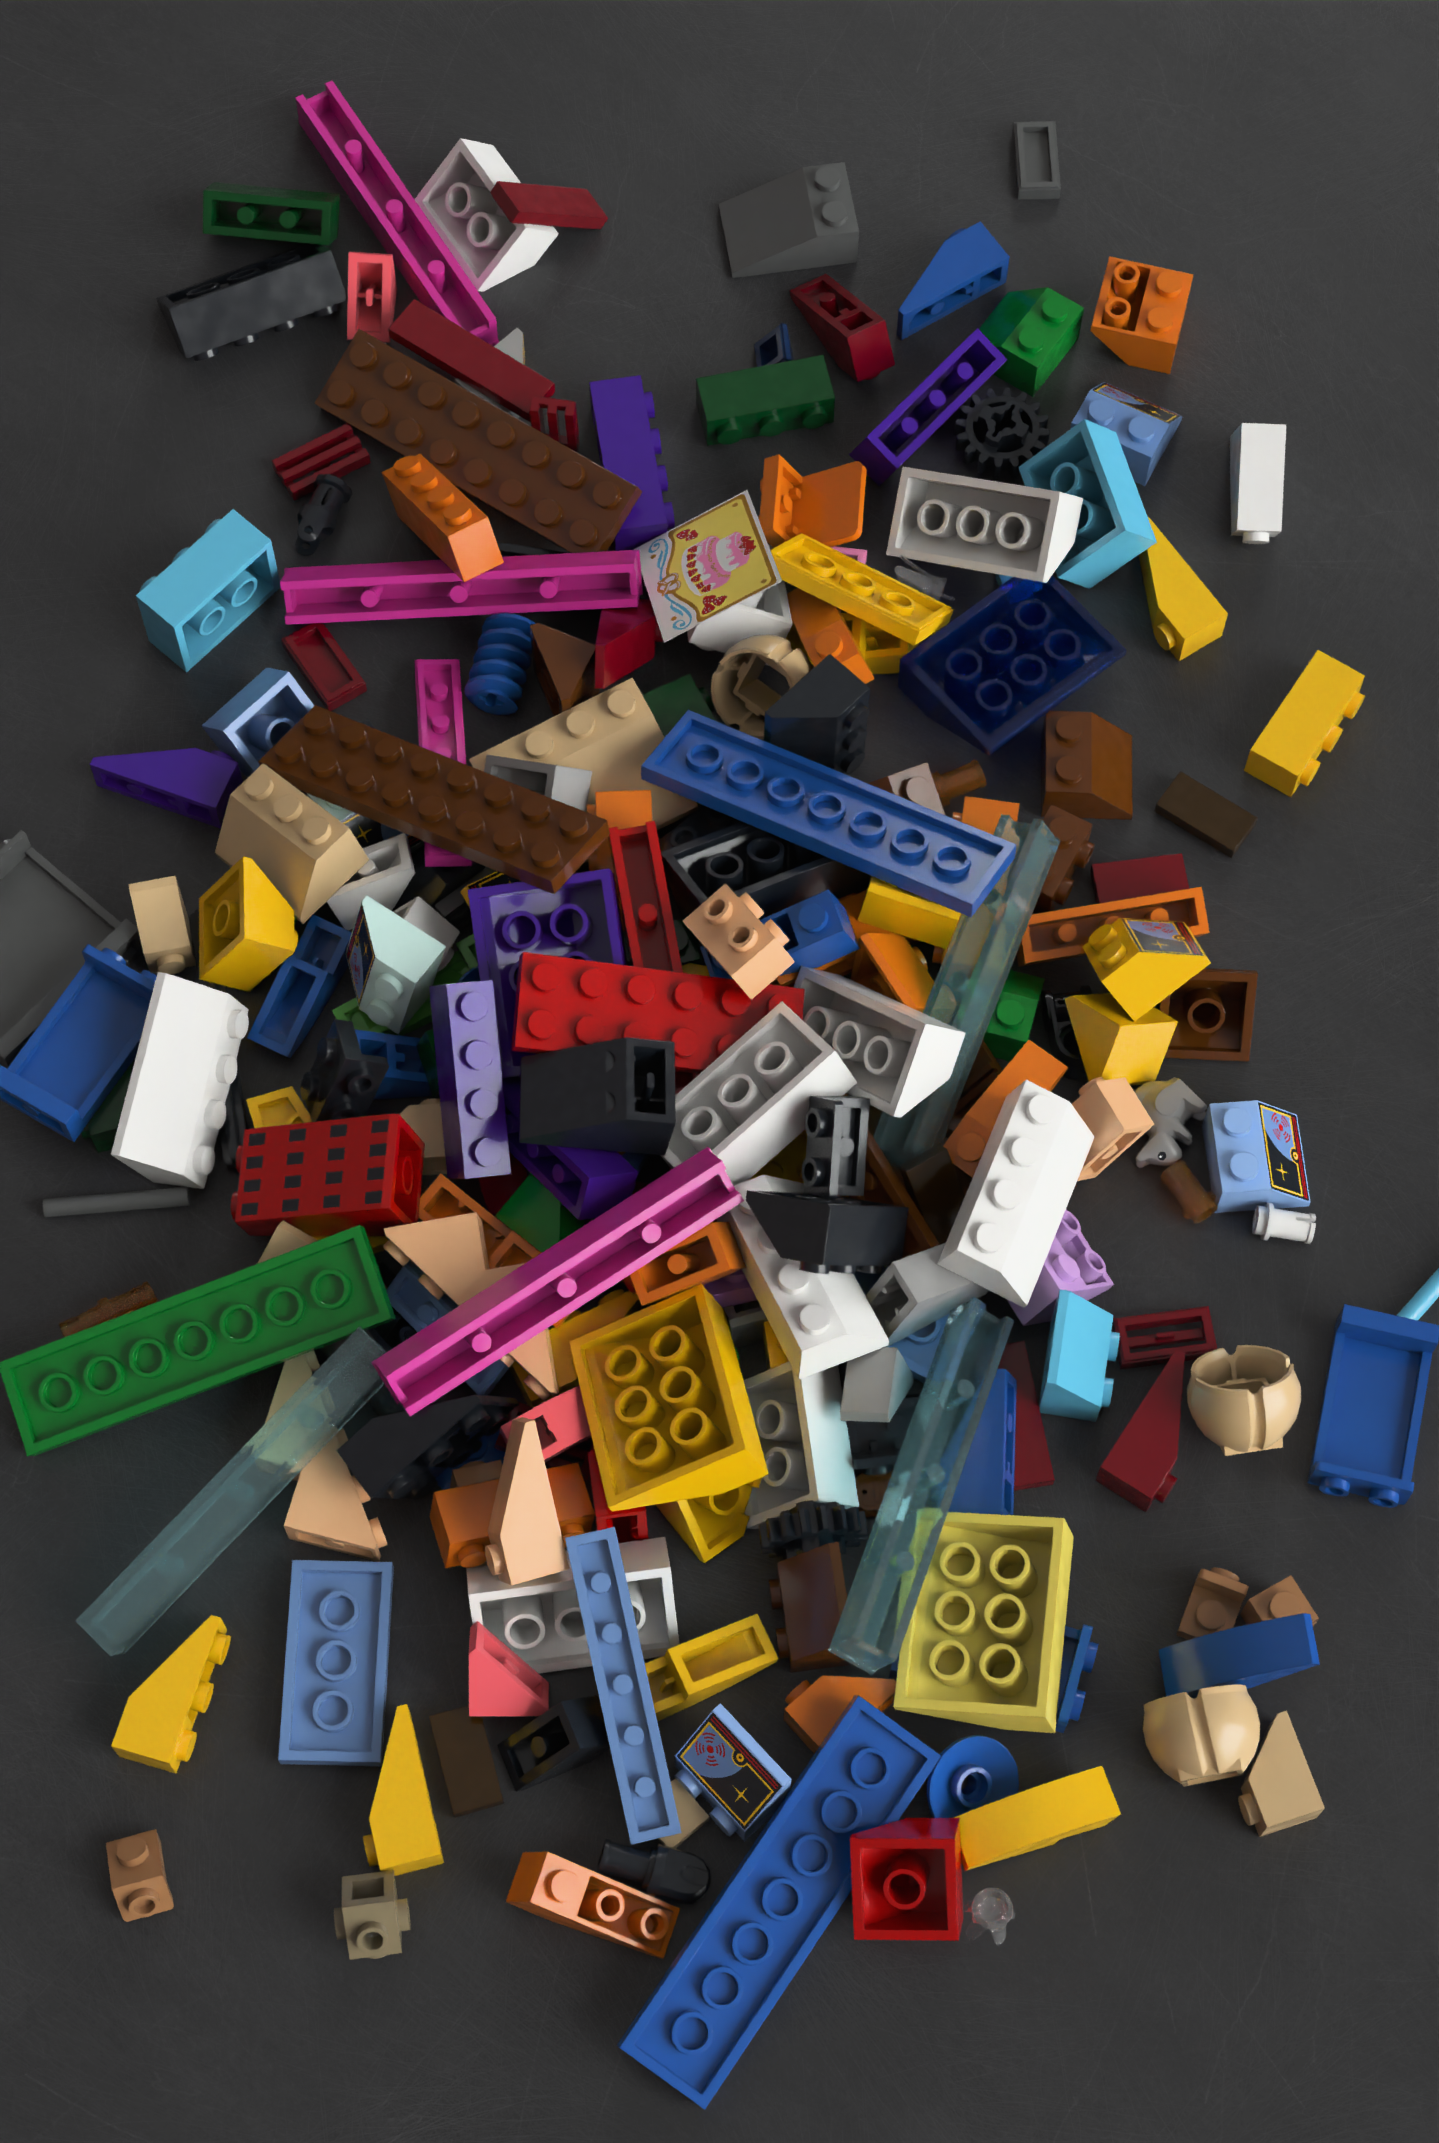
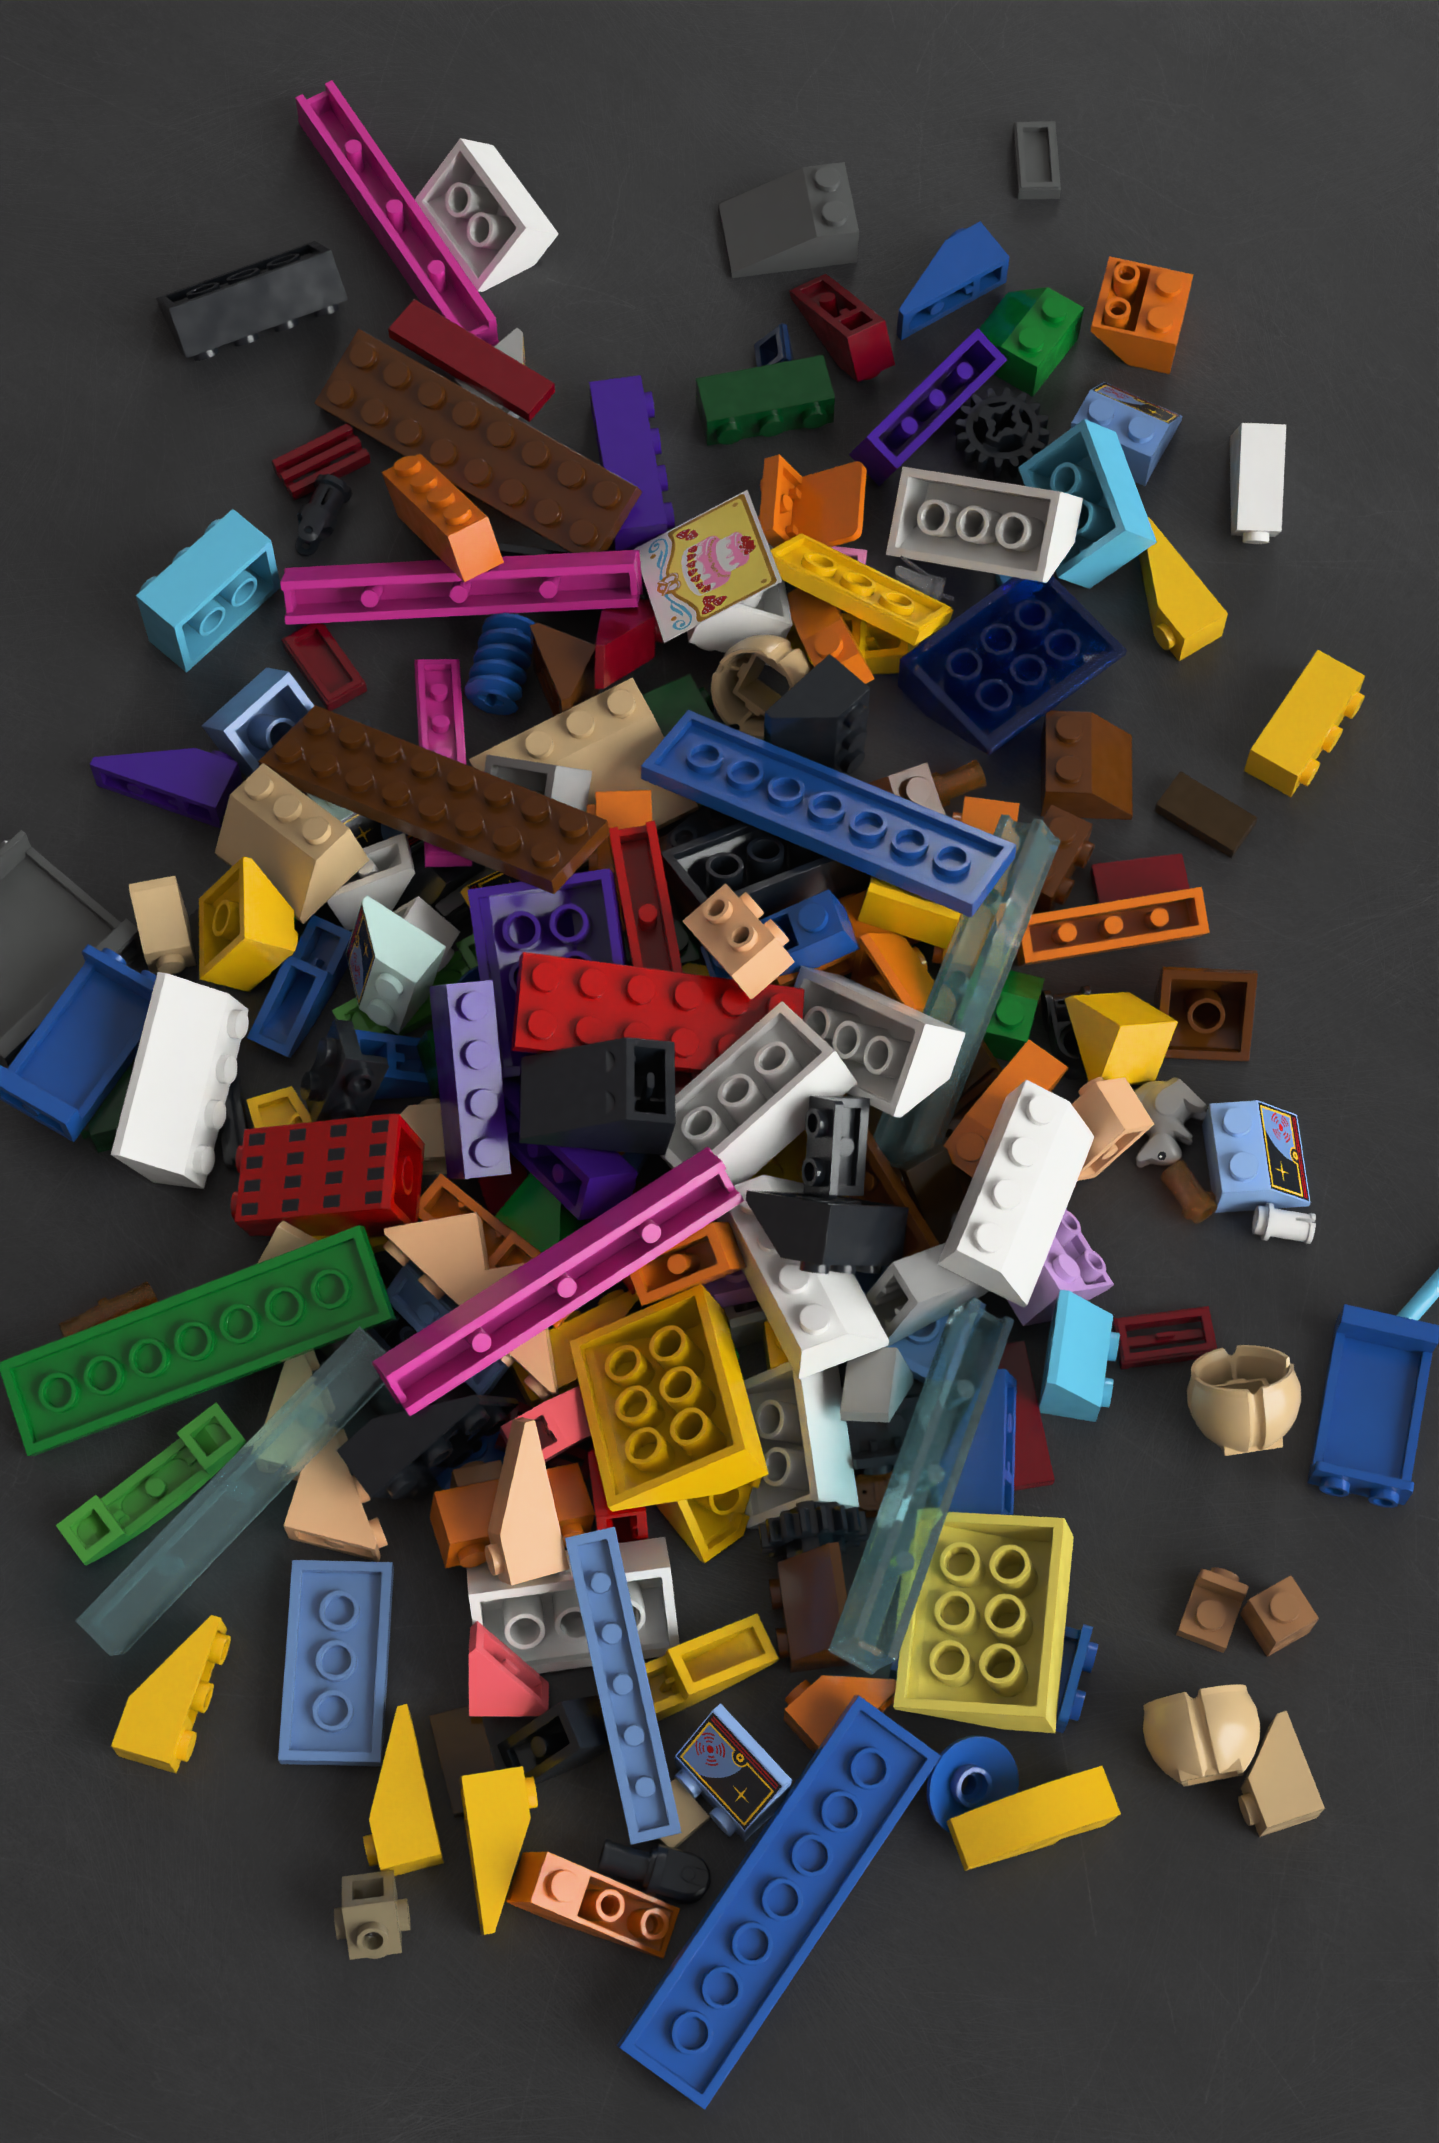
(116, 1202): dark grey bar -> none
(139, 1875): medium nougat bracket -> none
(155, 1488): none -> bright green slope
(271, 213): dark green brick -> none
(371, 294): coral slope -> none
(495, 1825): none -> yellow slope
(548, 205): dark red tile -> none
(553, 405): dark red tile -> none
(907, 1880): red slope -> none
(990, 1911): clear piece -> none
(1144, 960): yellow slope -> none
(1148, 1447): dark red slope -> none
(1240, 1655): blue slope -> none

